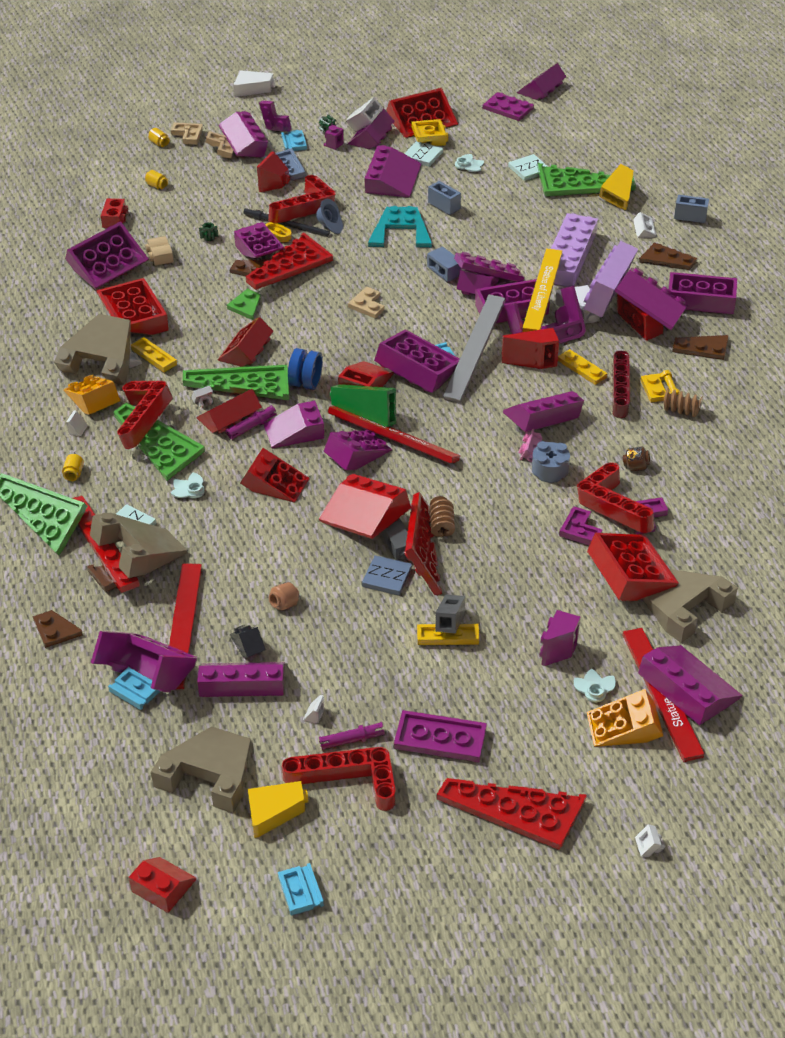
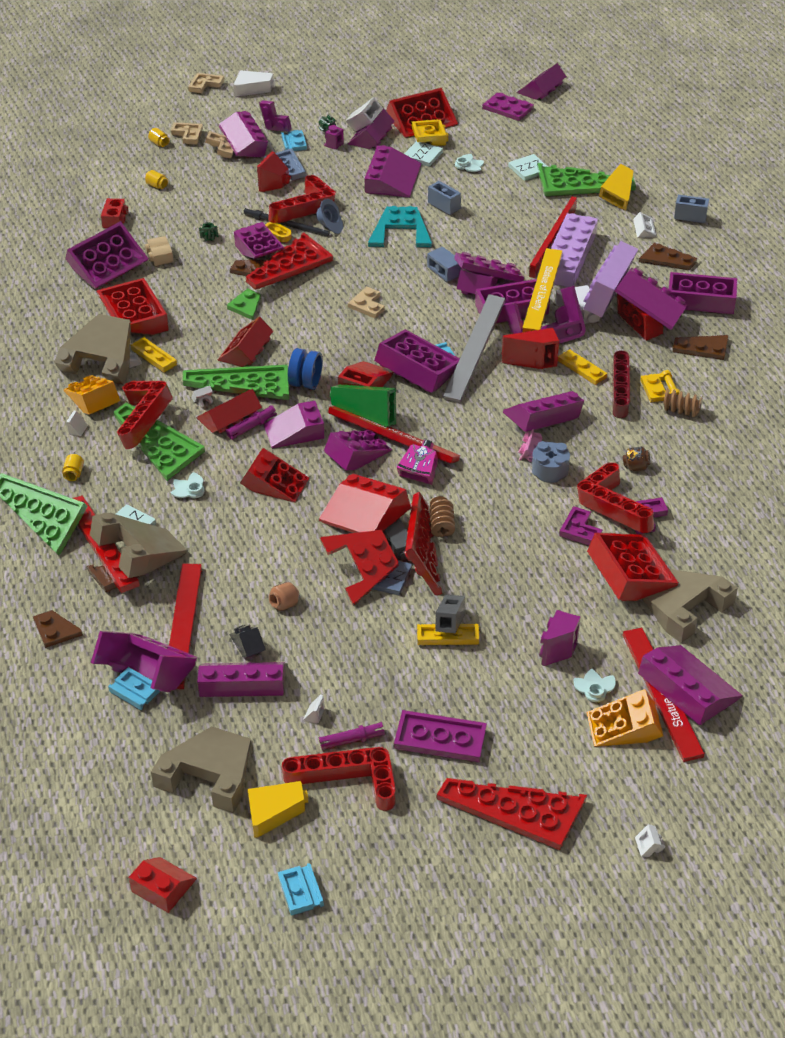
(202, 80): none -> tan plate
(371, 556): none -> red wing
(419, 463): none -> dark pink torso
(535, 265): none -> red tile

